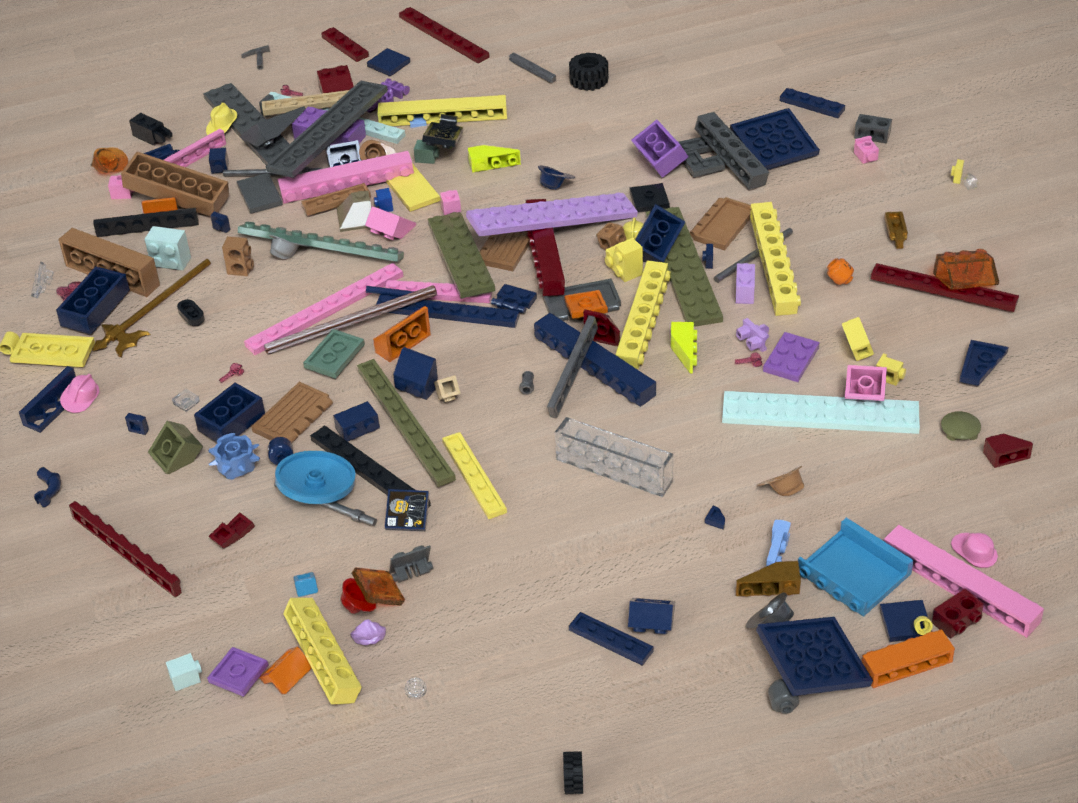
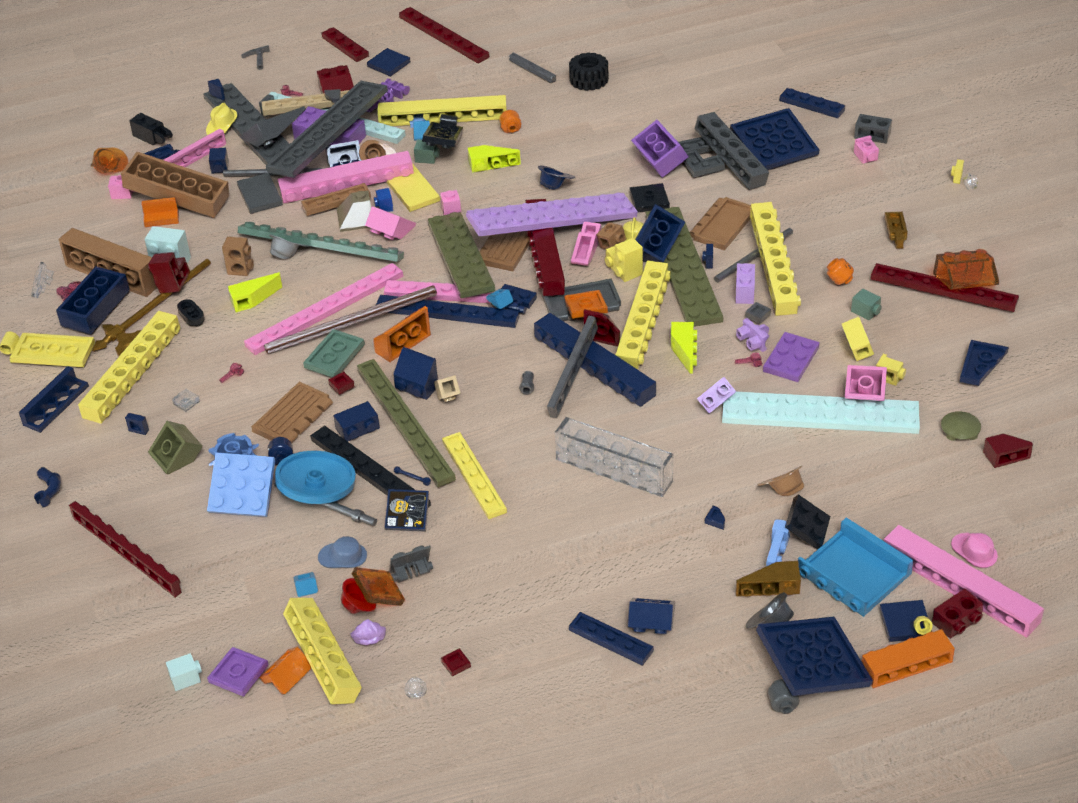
(79, 394): bright pink piece -> none
(129, 367): none -> light yellow brick
(144, 222): black plate -> none
(168, 272): none -> dark red brick
(216, 89): none -> dark blue slope
(220, 222): dark blue plate -> none
(229, 412): dark blue brick -> none
(236, 529): dark red slope -> none
(241, 484): none -> light blue plate
(252, 292): none -> neon yellow slope
(333, 95): none -> flat silver tile
(341, 383): none -> dark red plate
(343, 553): none -> sand blue piece
(386, 291): dark blue bar -> none
(419, 129): none -> dark azure slope
(426, 481): none -> dark blue hinge
(455, 662): none -> dark red tile
(500, 298): none -> dark azure slope
(510, 121): none -> orange head
(573, 772): black tyre -> none
(586, 244): none -> bright pink slope
(716, 395): none -> lavender hips
(758, 312): none -> flat silver plate
(807, 521): none -> black plate
(866, 304): none -> sand green brick

